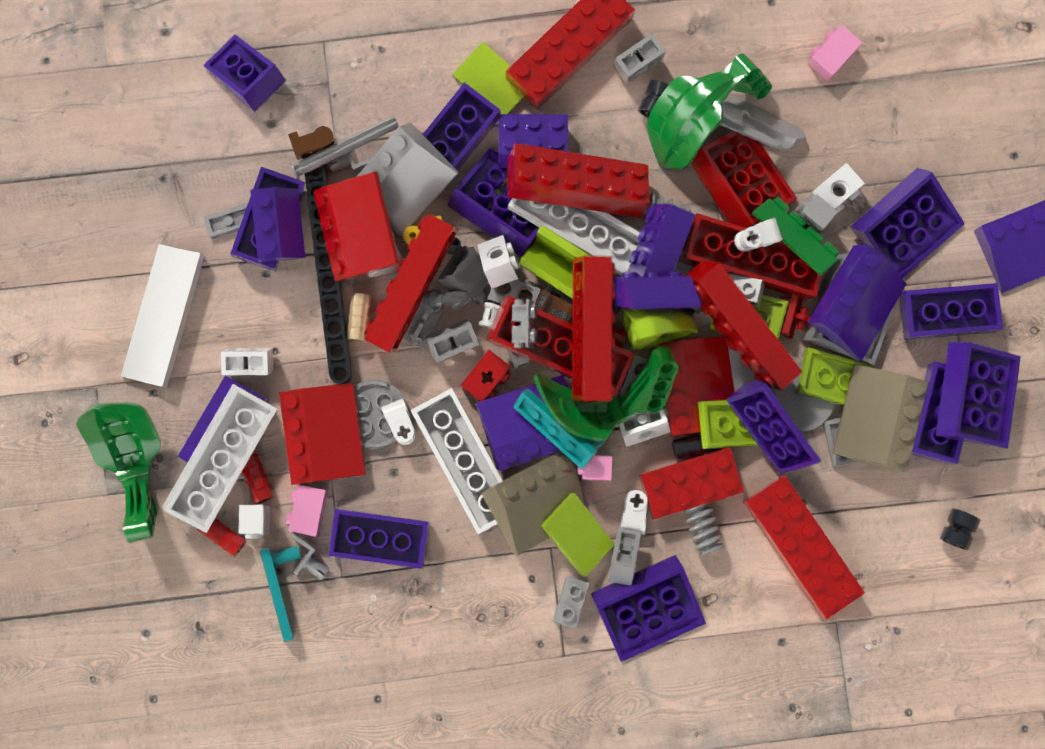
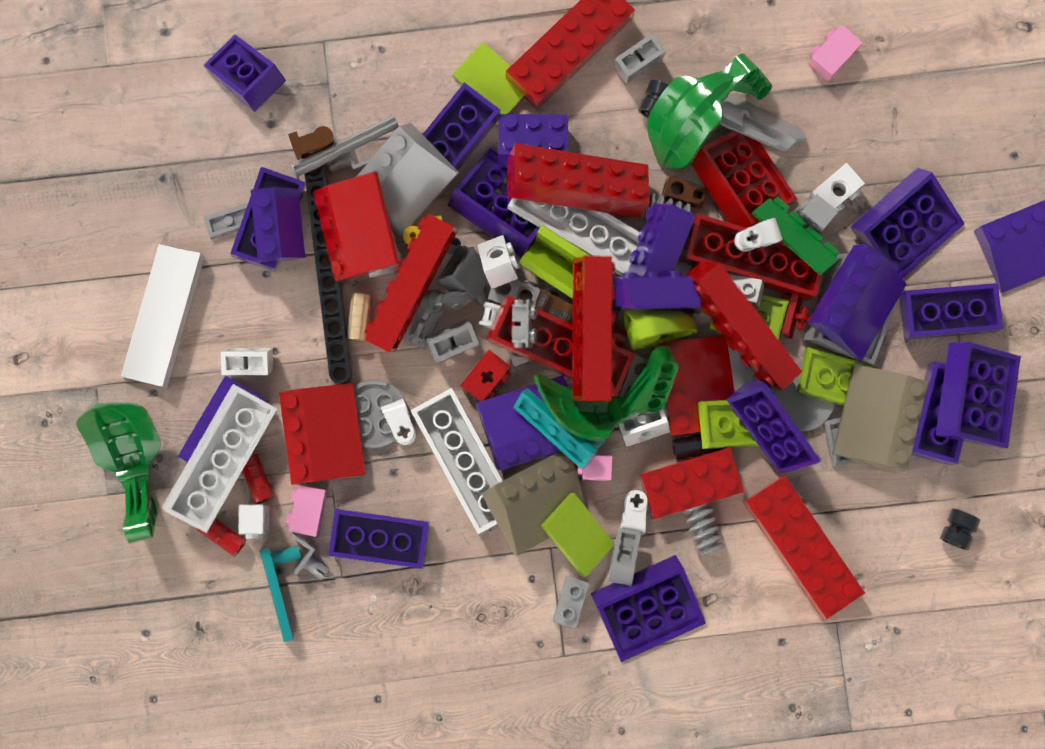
(683, 191): none -> reddish brown leg

